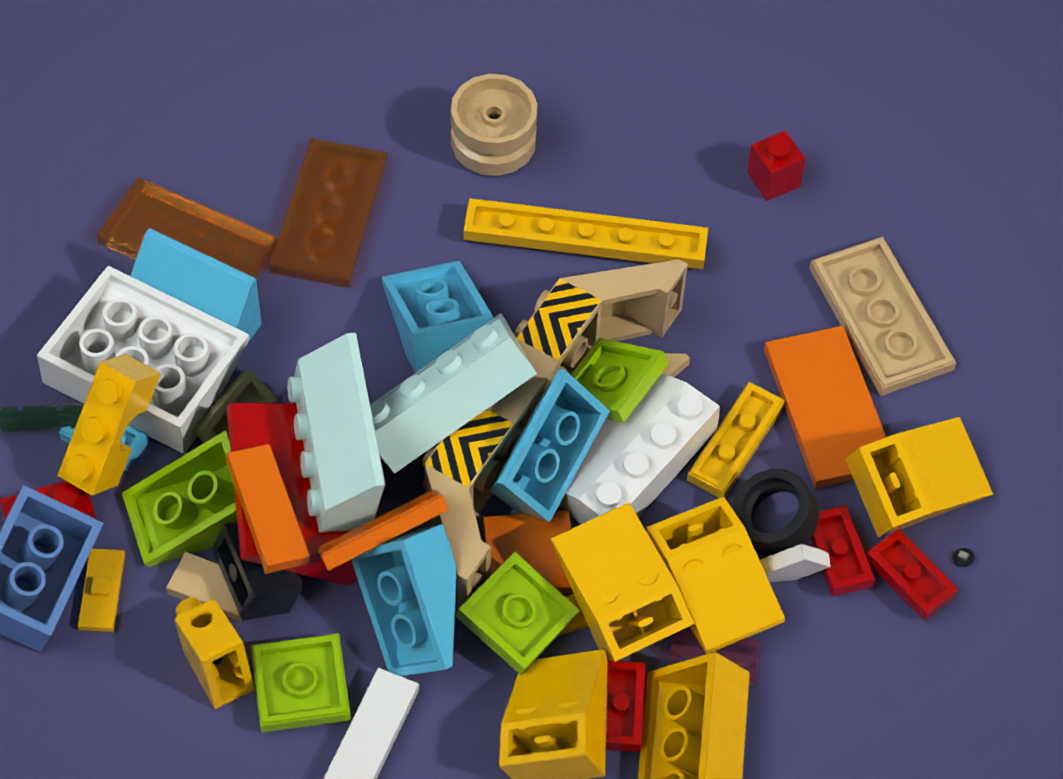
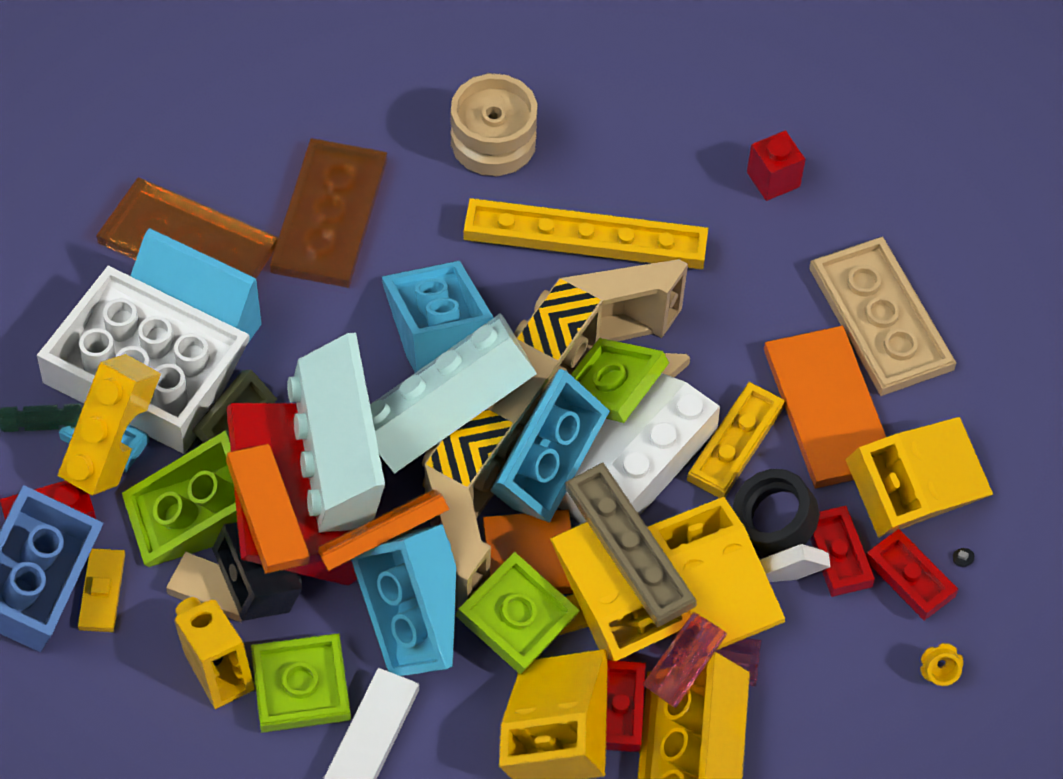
(630, 544): none -> dark tan tile
(684, 659): none -> clear pink tile
(946, 674): none -> yellow plate

